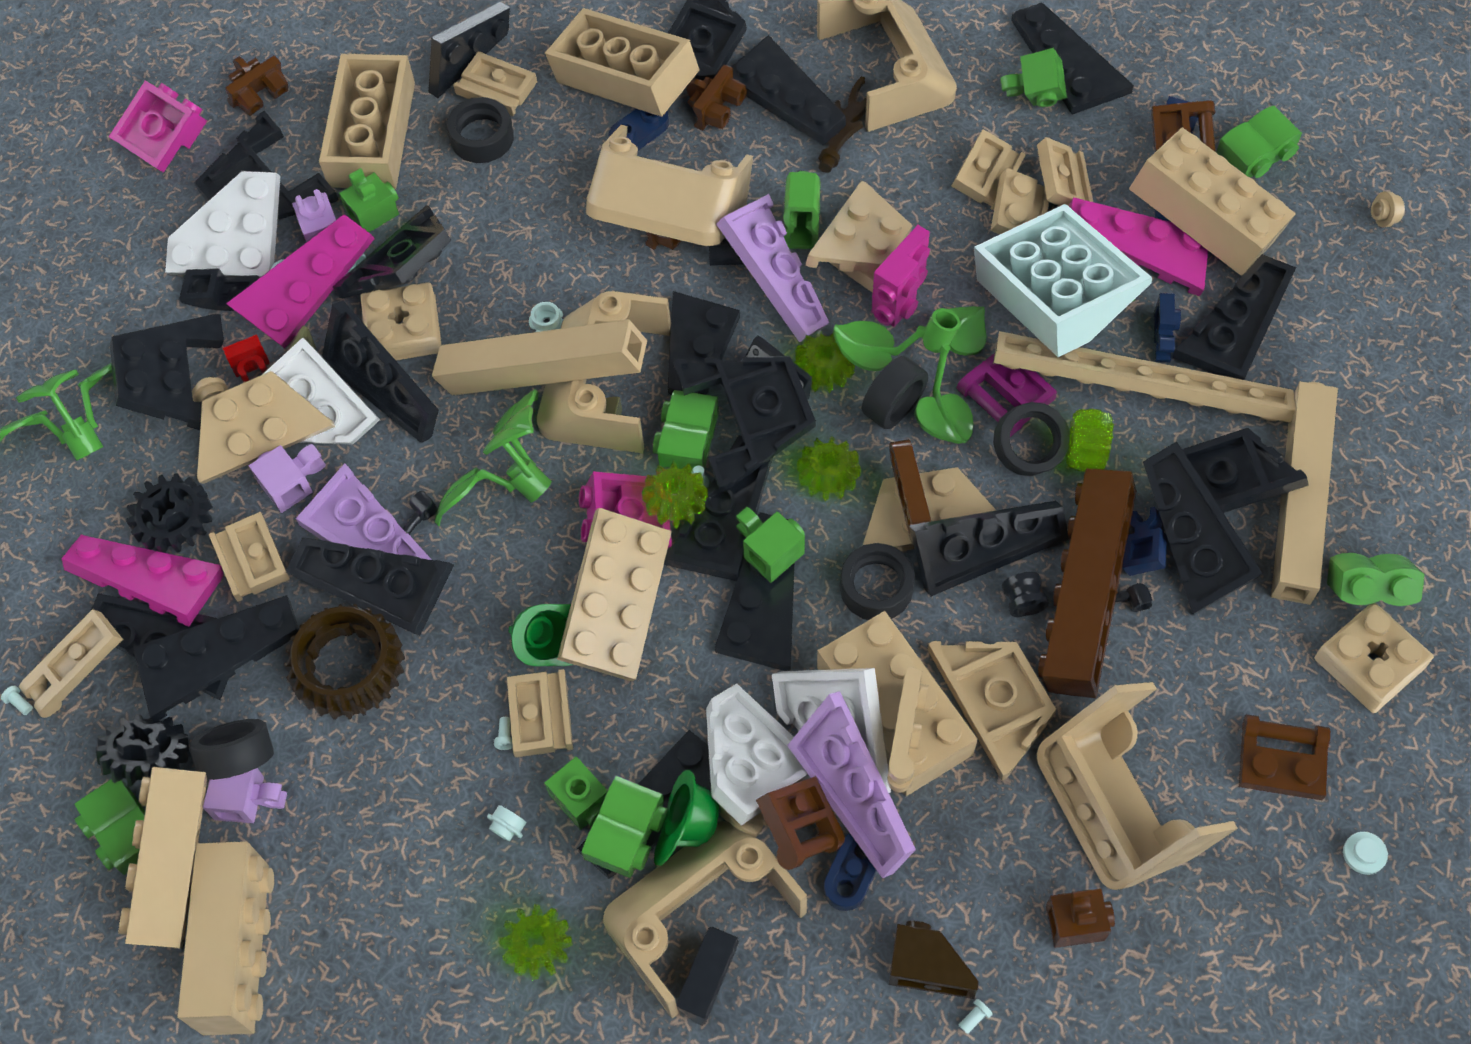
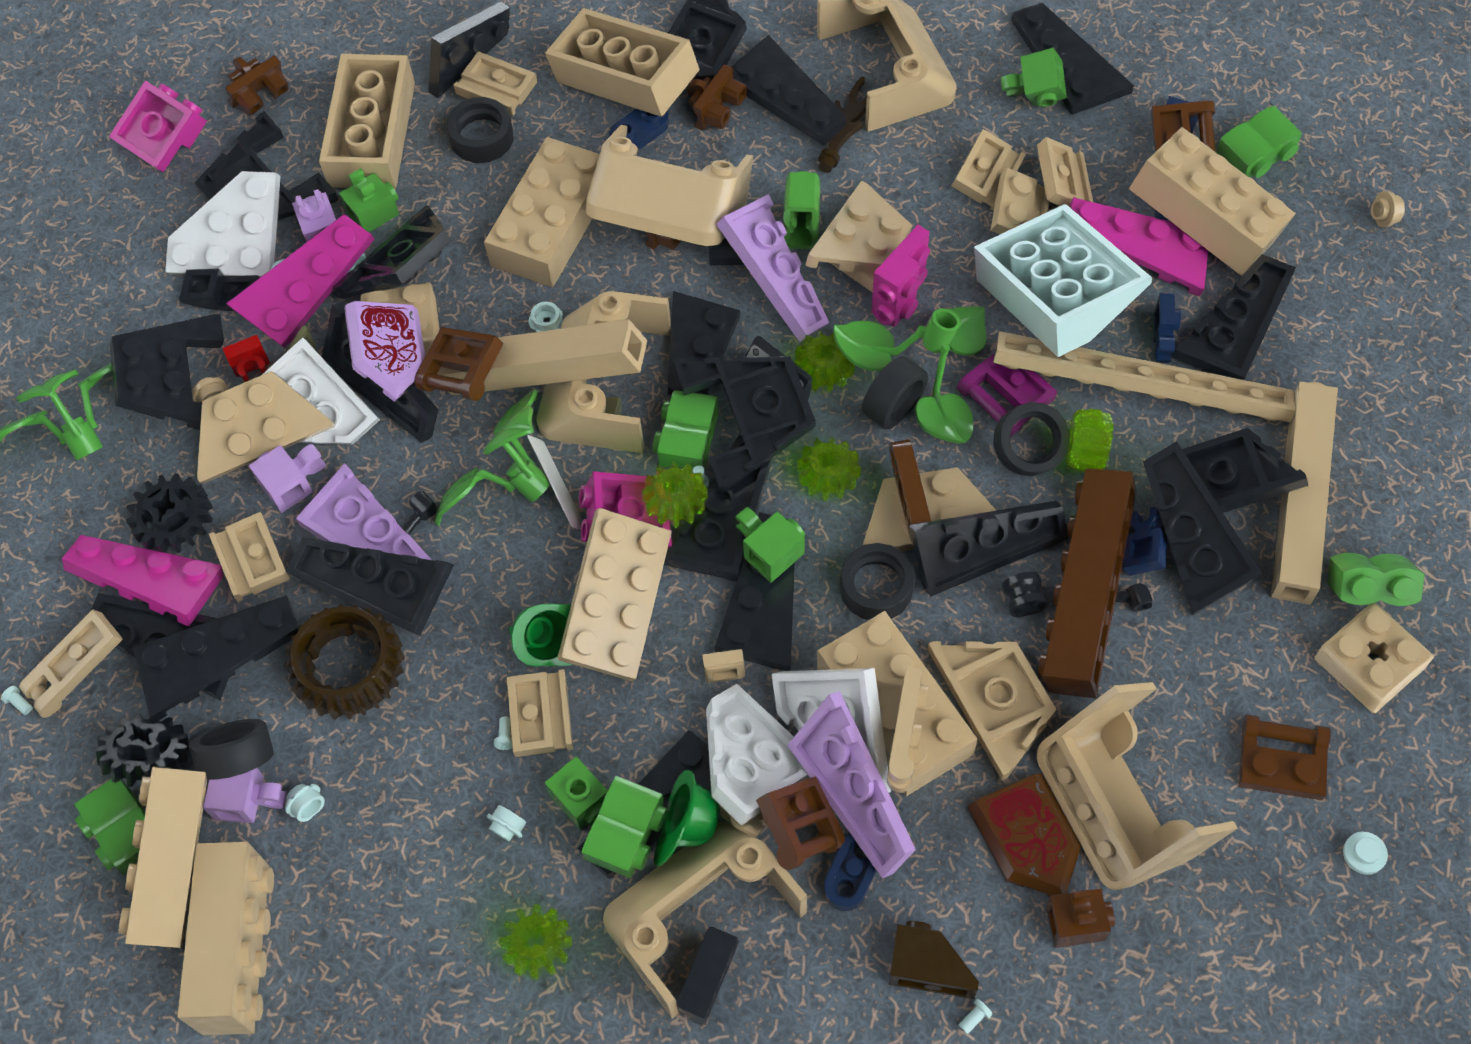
(304, 802): none -> light aqua plate
(385, 344): none -> lavender tile
(463, 352): none -> reddish brown plate
(544, 214): none -> tan brick
(556, 482): none -> white sticker
(723, 666): none -> tan tile
(1028, 835): none -> reddish brown tile

